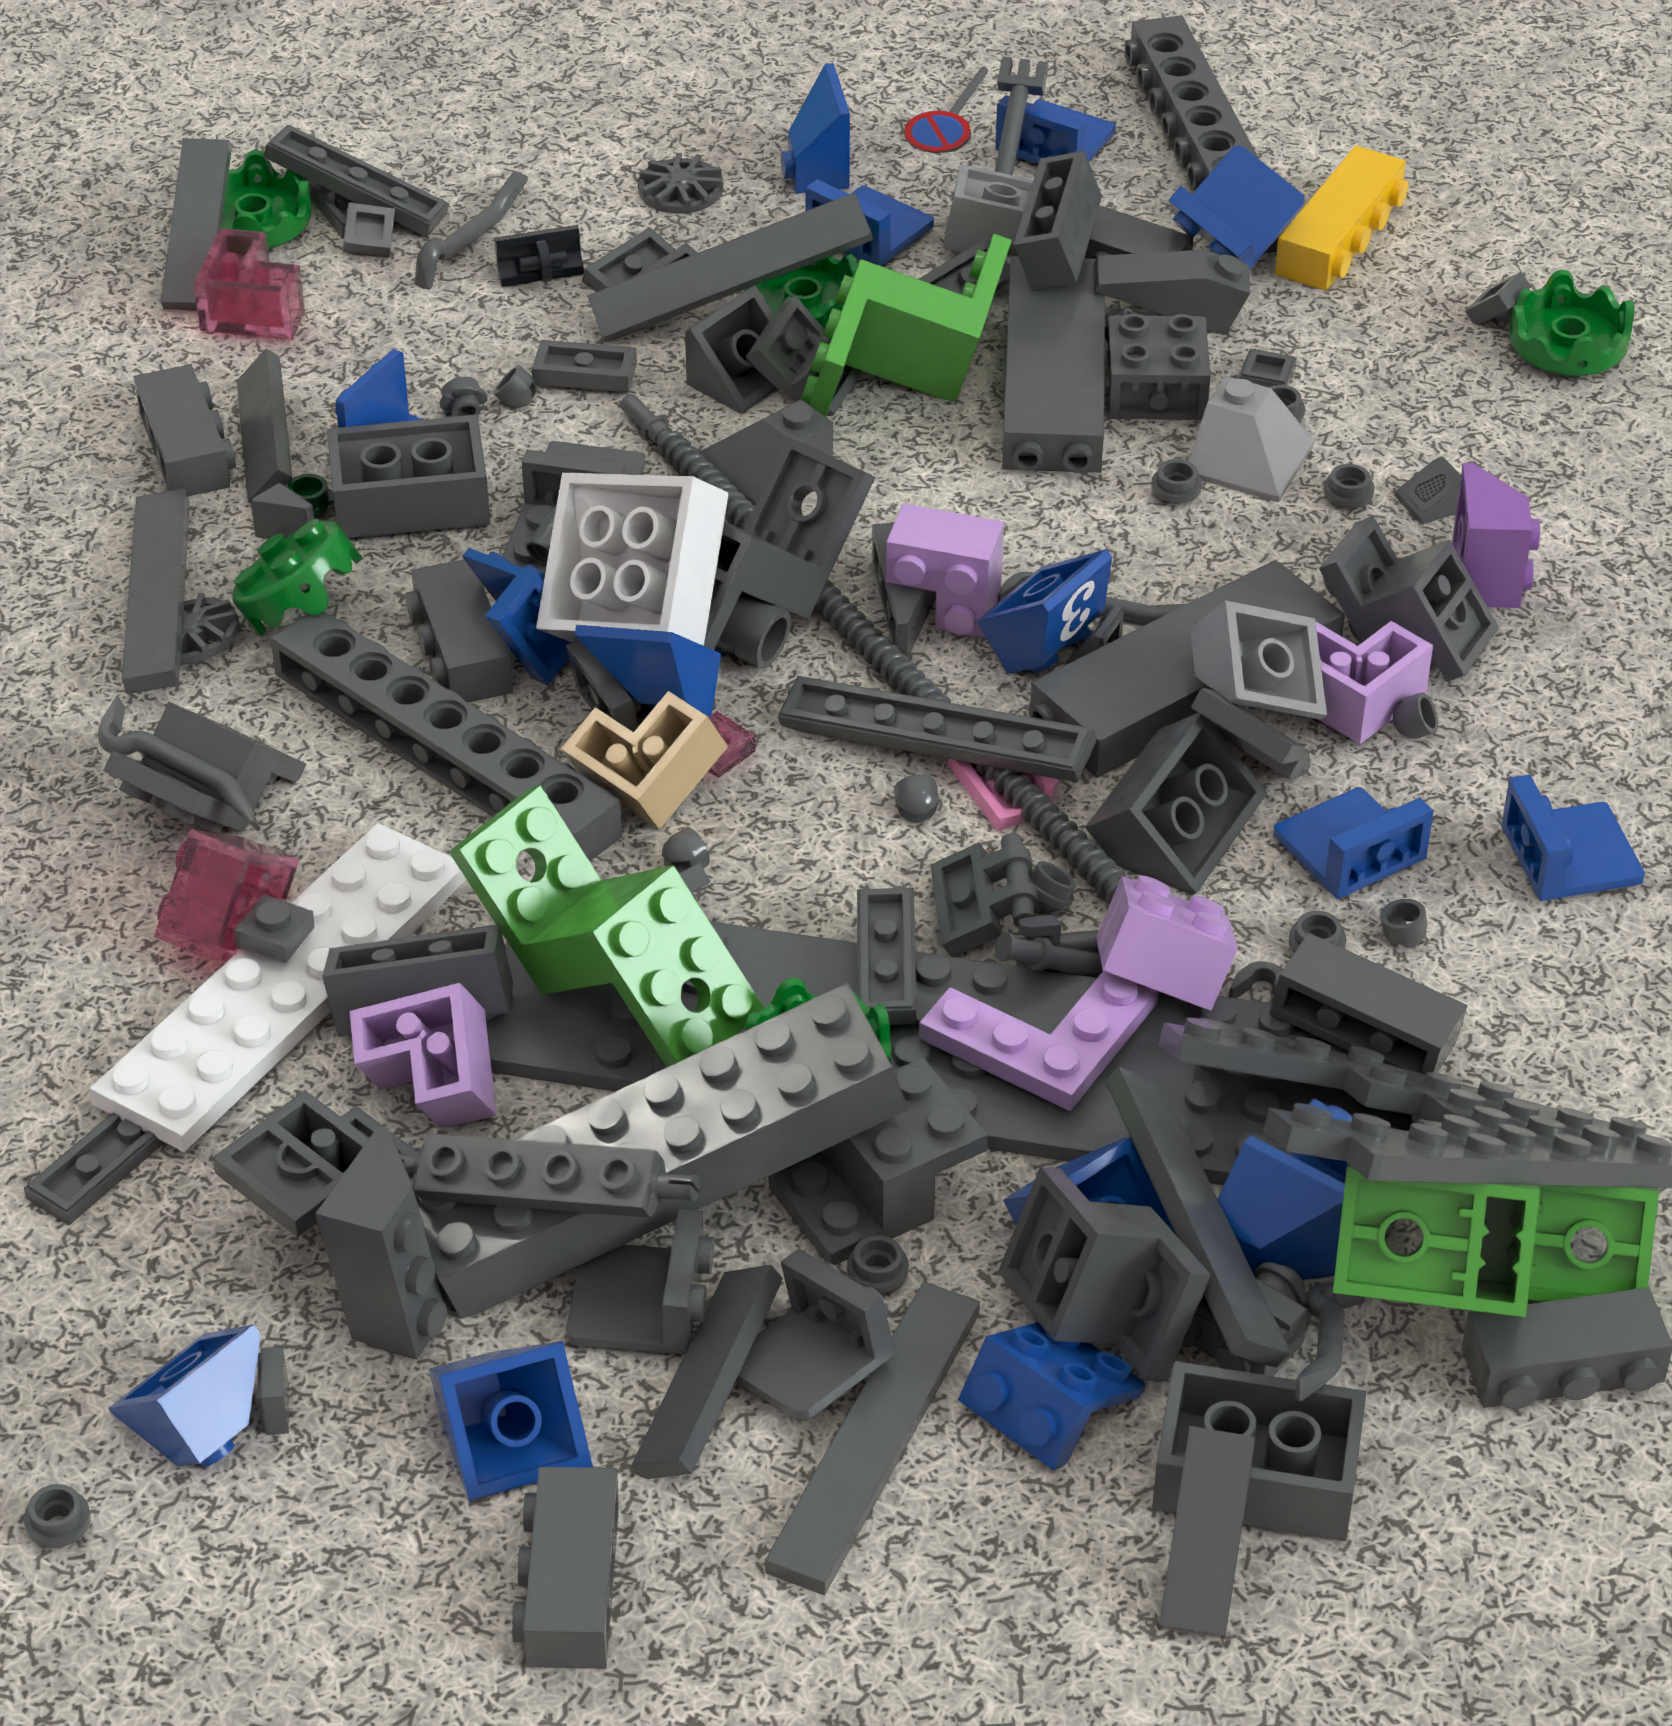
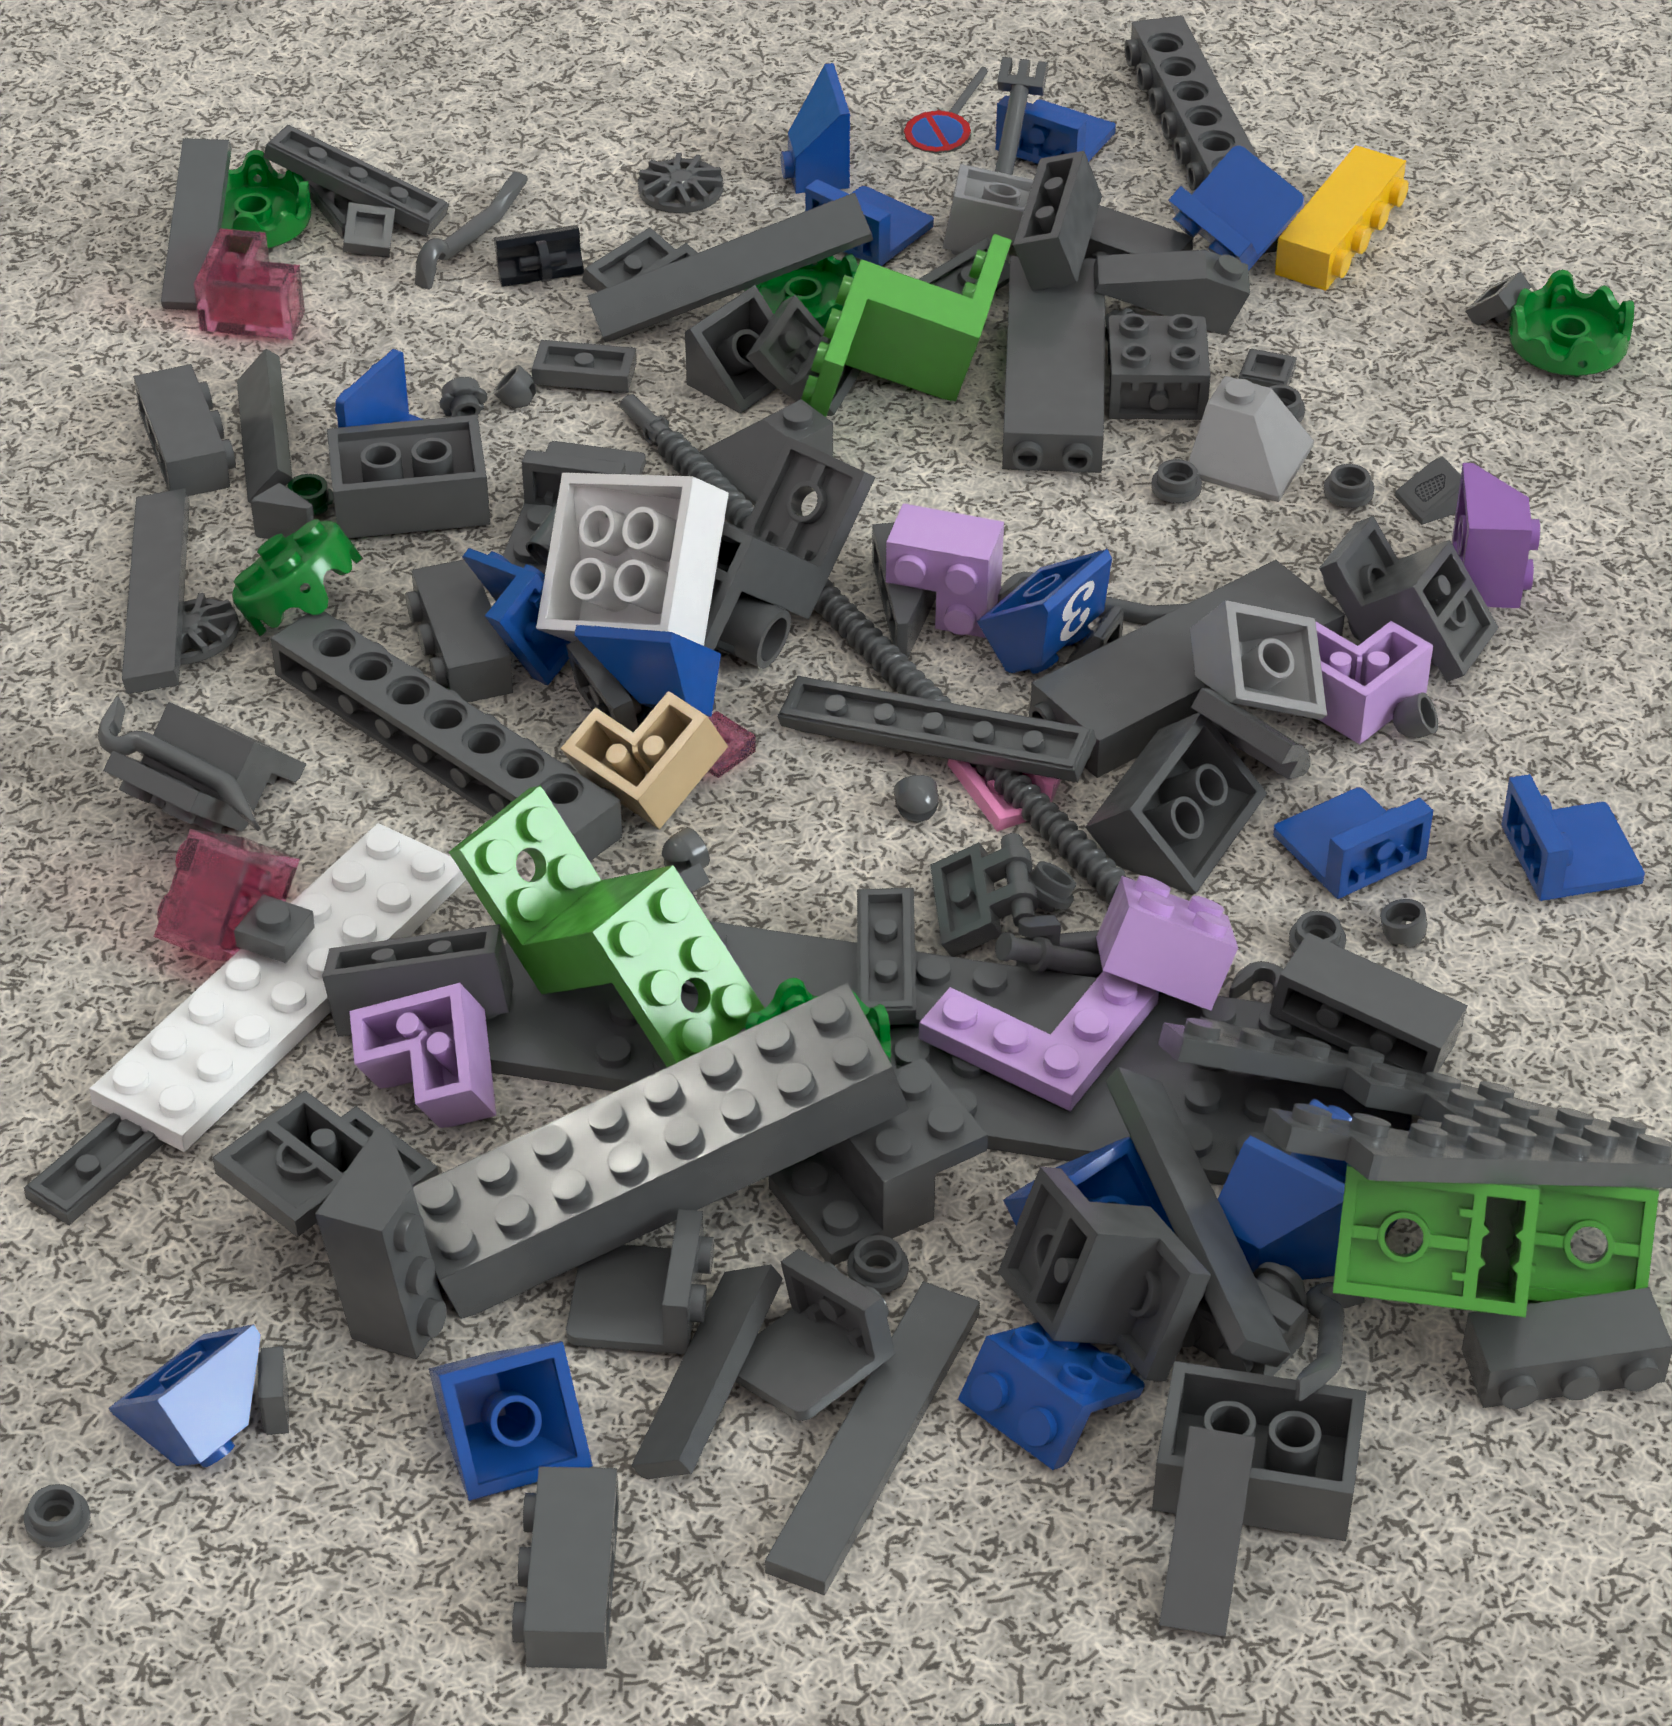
(545, 1175): dark grey plate -> none

